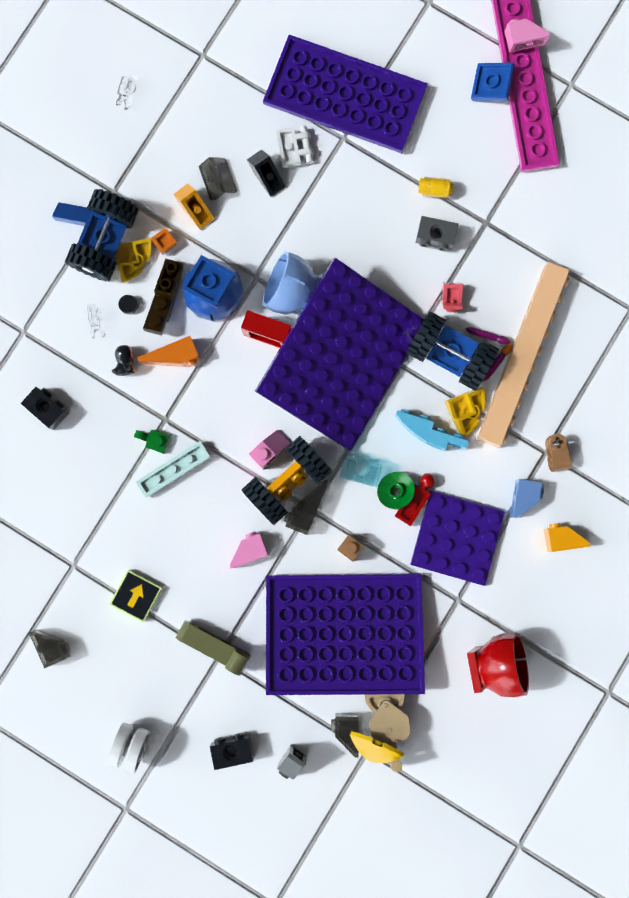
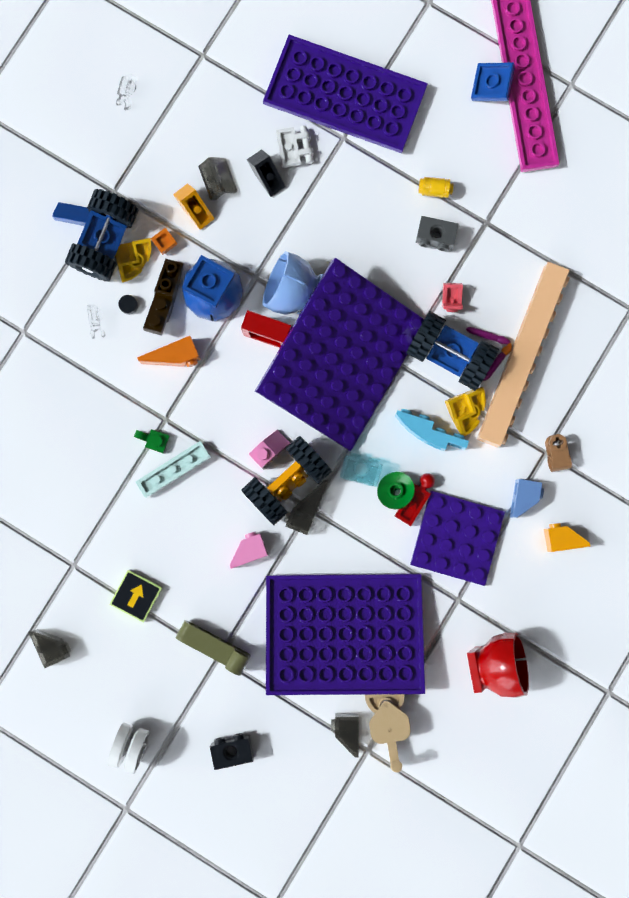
(34, 403): black brick -> none
(124, 360): black animal -> none
(292, 763): slope -> none
(350, 548): medium nougat brick -> none
(375, 750): yellow brick -> none
(524, 35): bright pink slope -> none

